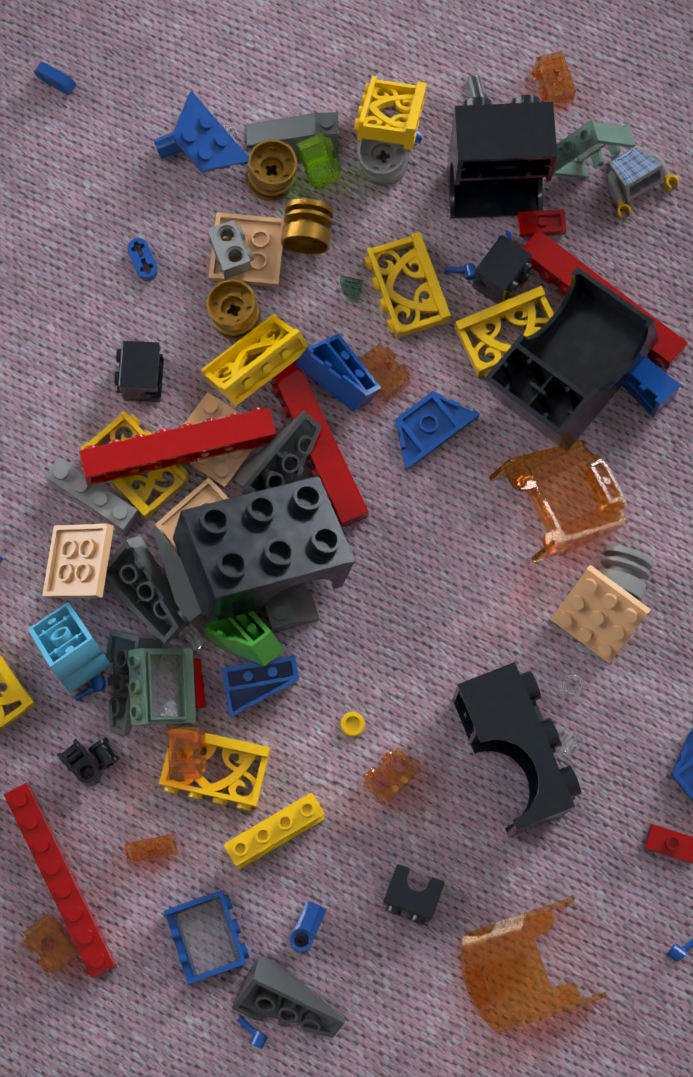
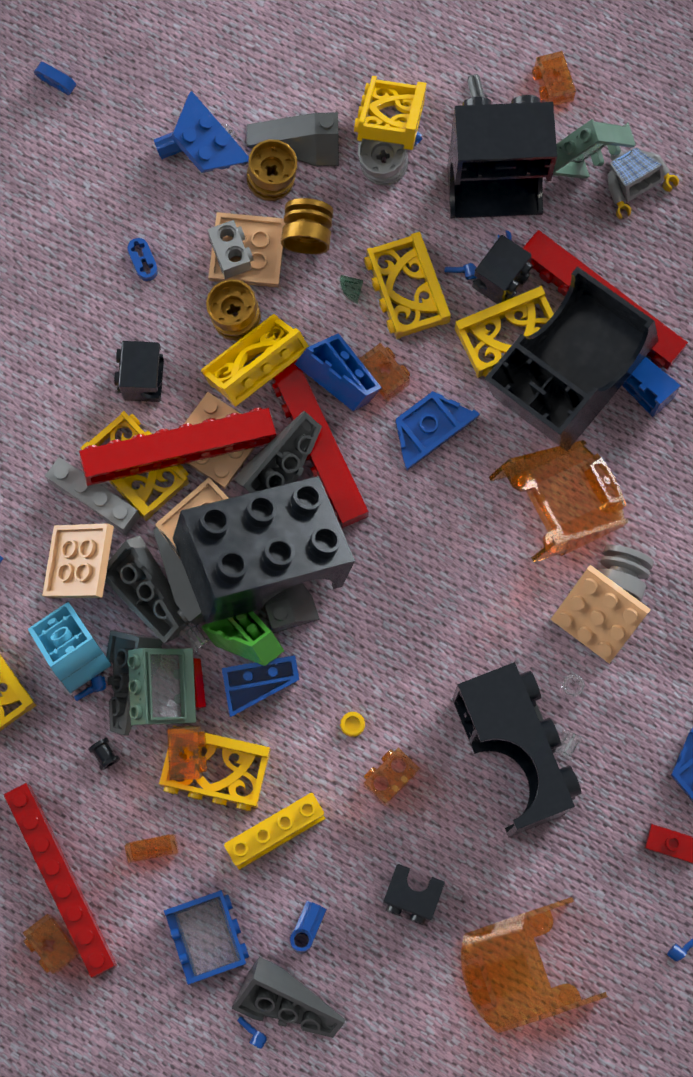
(77, 761): black piece -> none
(319, 161): clear neon green brick -> none
(547, 221): red plate -> none

